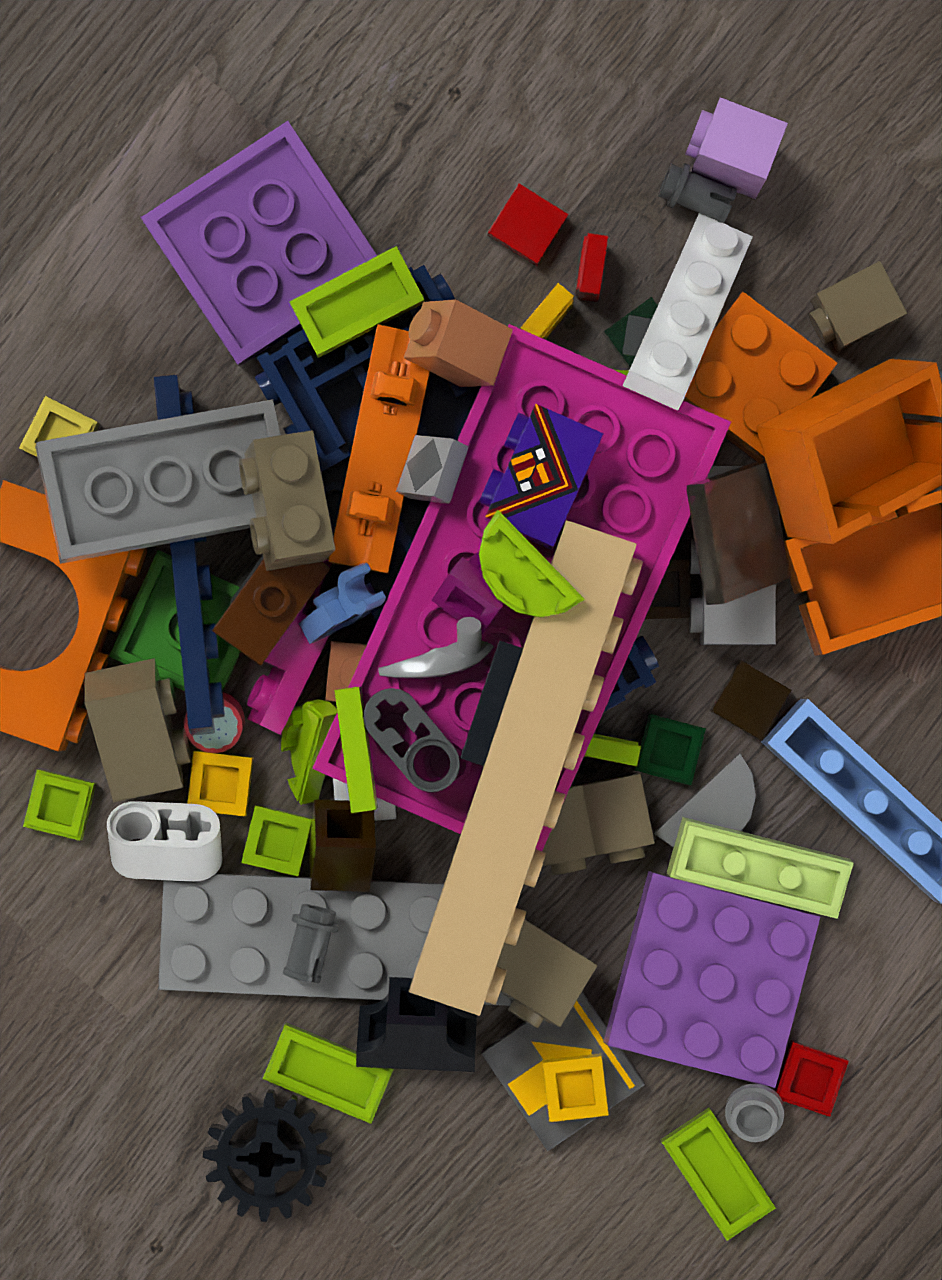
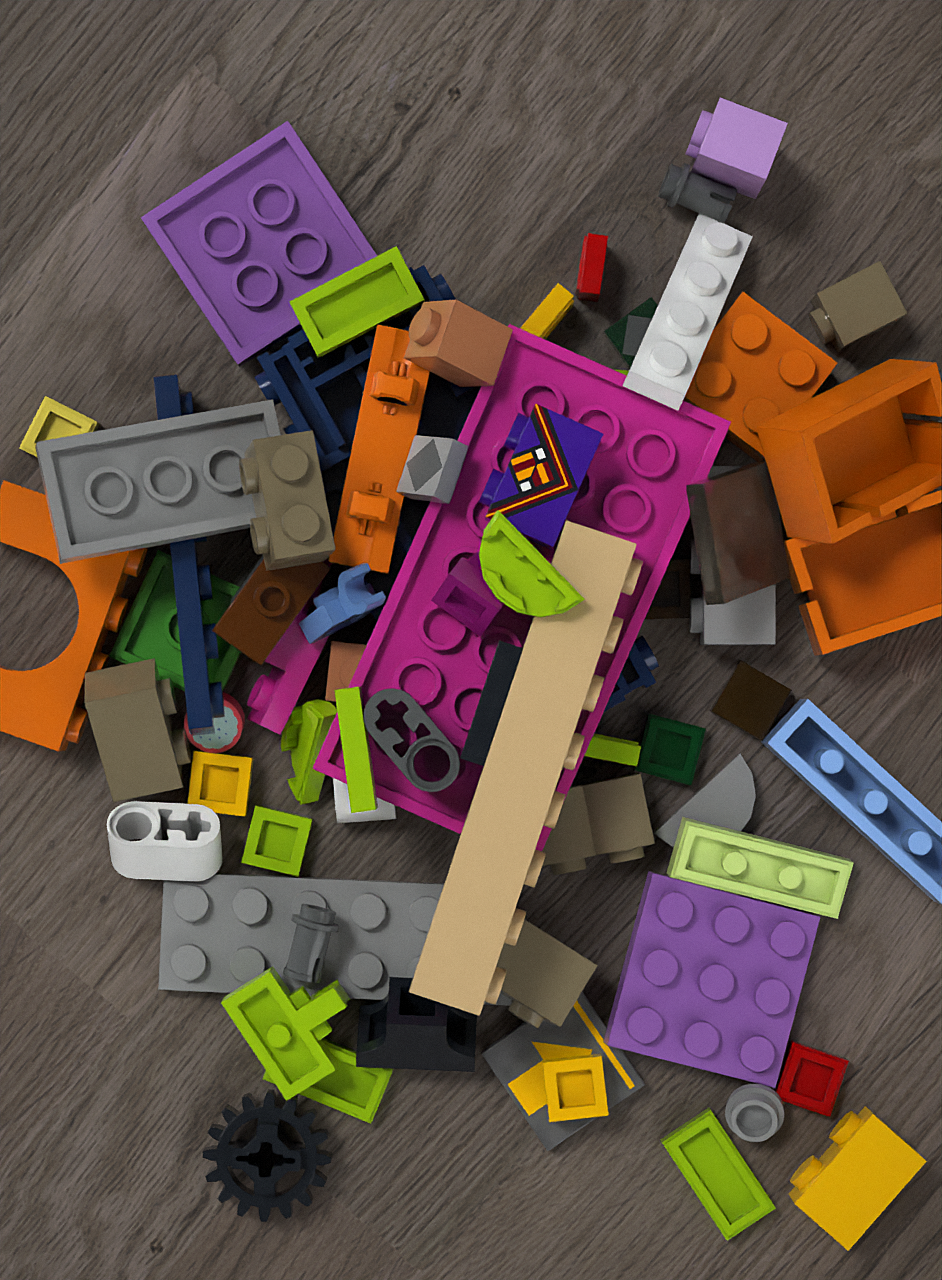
(59, 804): lime tile -> none
(287, 1028): none -> lime hinge
(341, 847): dark brown brick -> none
(445, 660): light grey bar -> none
(527, 224): red tile -> none
(854, 1176): none -> yellow brick

